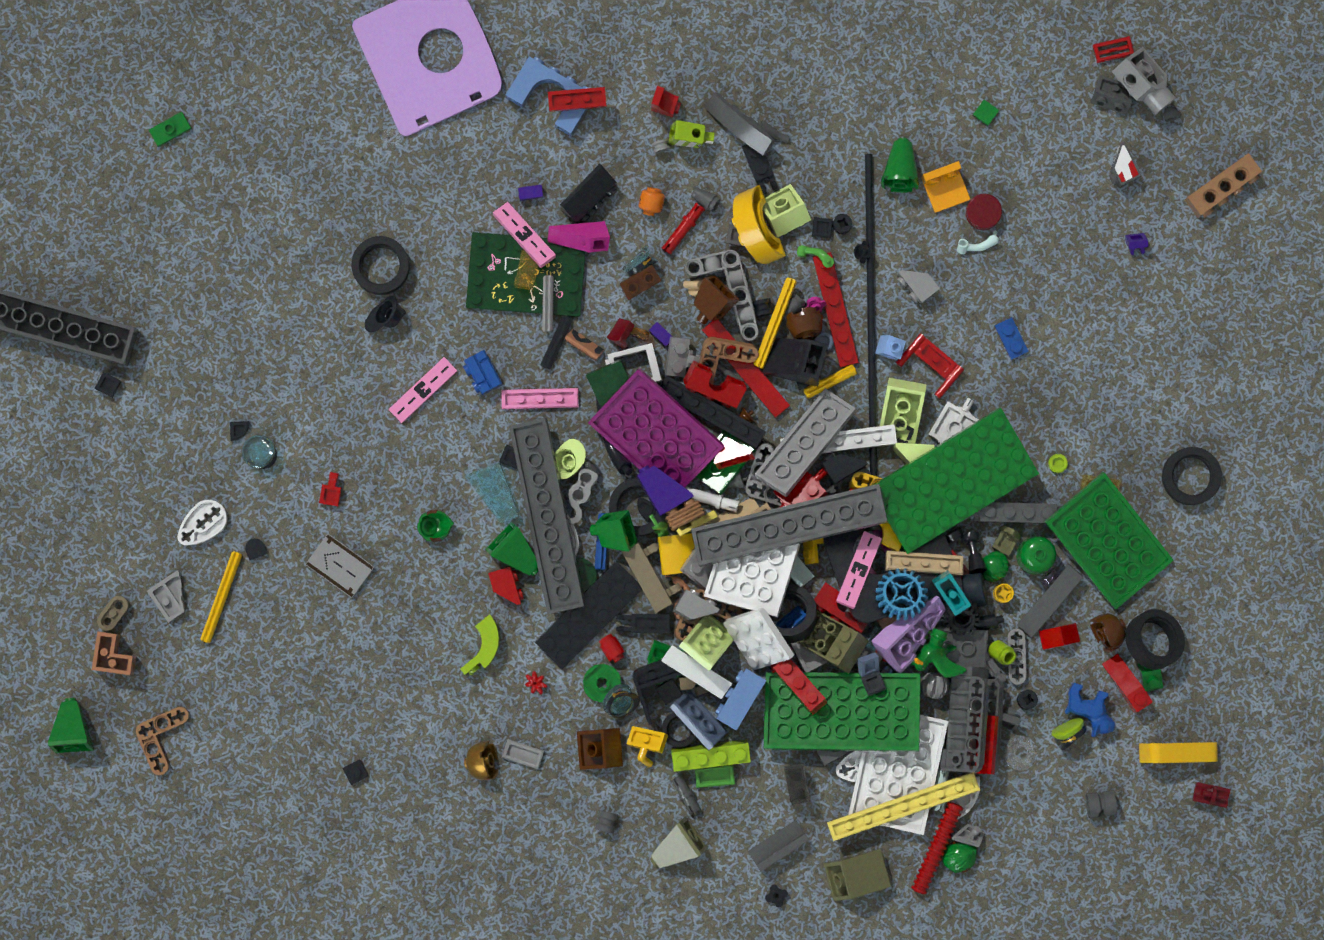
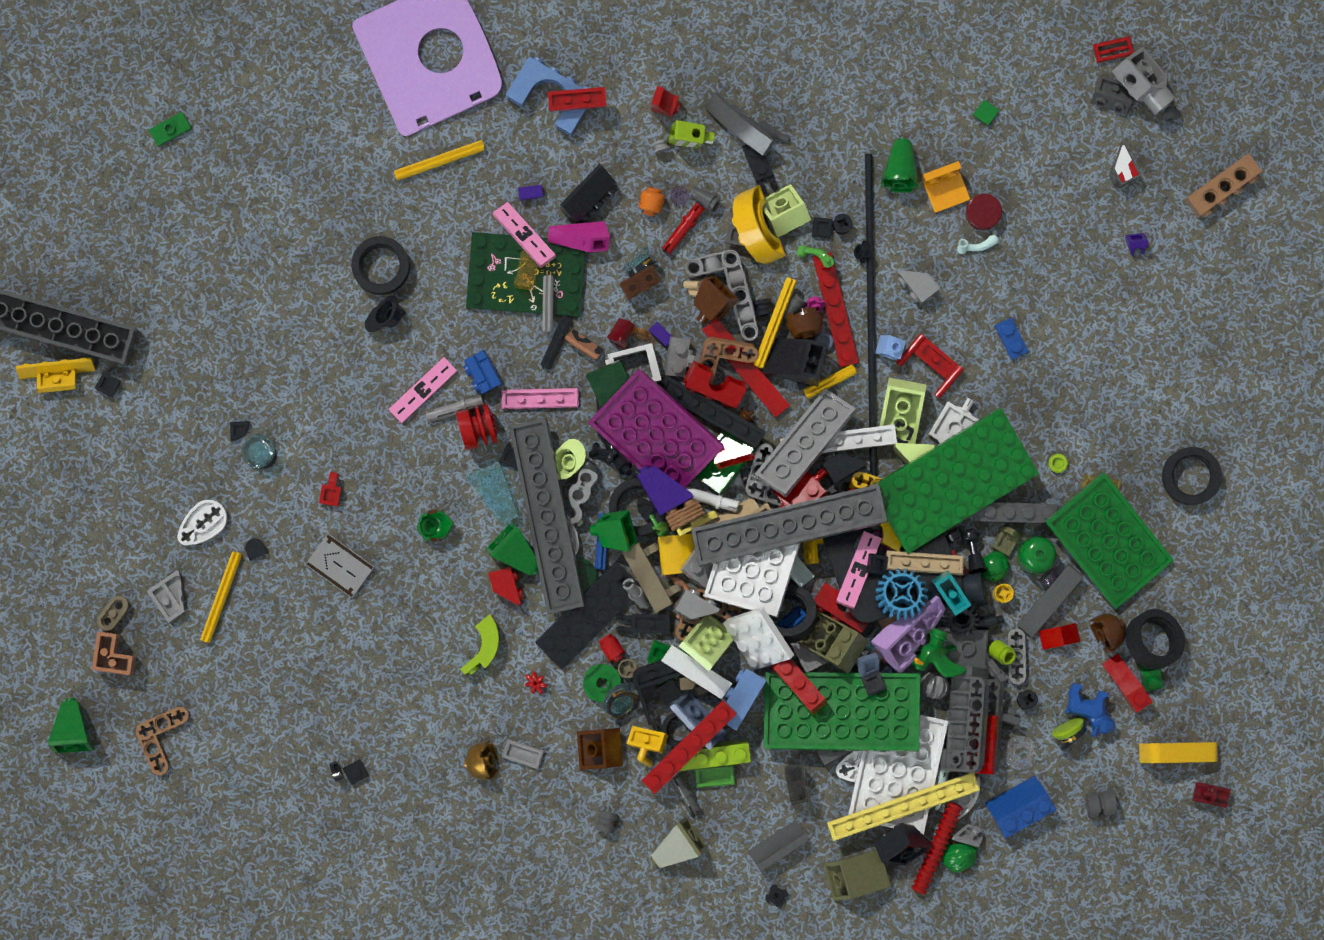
(56, 375): none -> yellow bracket
(336, 772): none -> black tile
(439, 160): none -> yellow axle
(451, 409): none -> light grey pin
(477, 427): none -> red wheel
(597, 451): none -> black piece
(627, 668): none -> dark tan wheel
(635, 593): none -> light grey pin
(679, 195): none -> clear purple tile
(689, 746): none -> red plate
(876, 564): none -> black tile
(902, 845): none -> black slope
(1020, 806): none -> blue slope

